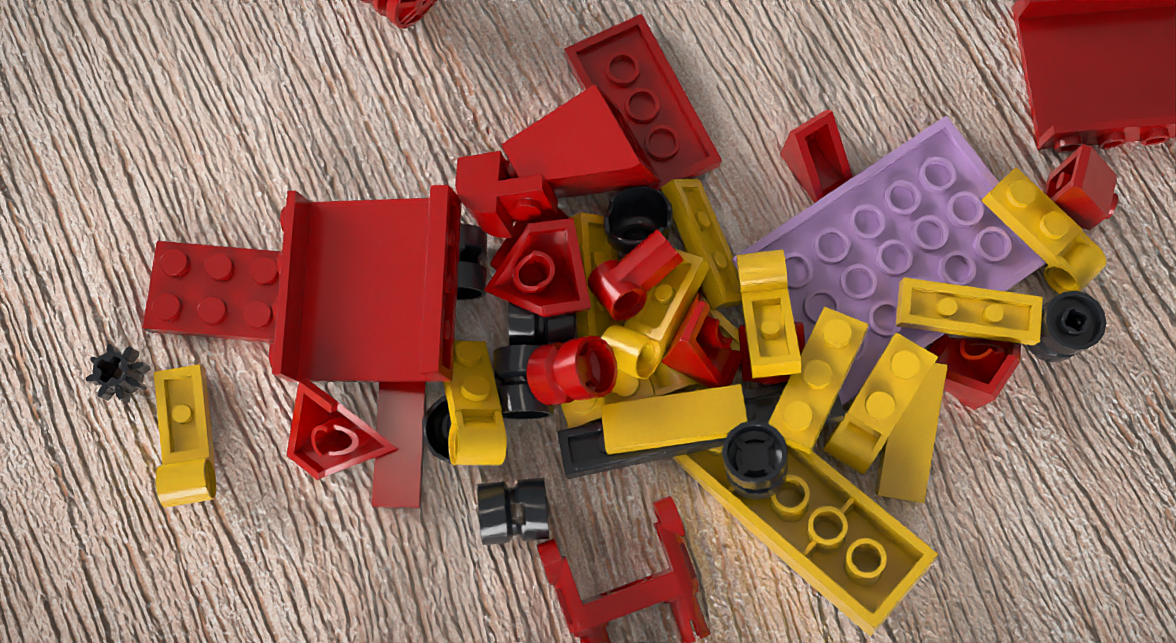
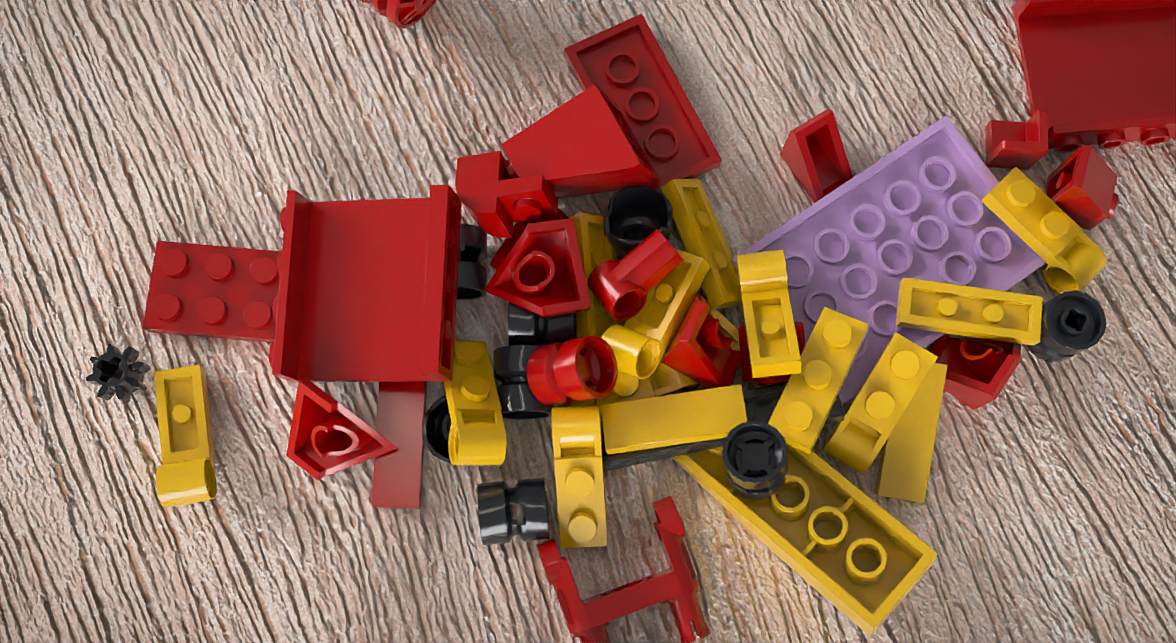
(579, 476): none -> yellow plate
(1017, 143): none -> red panel

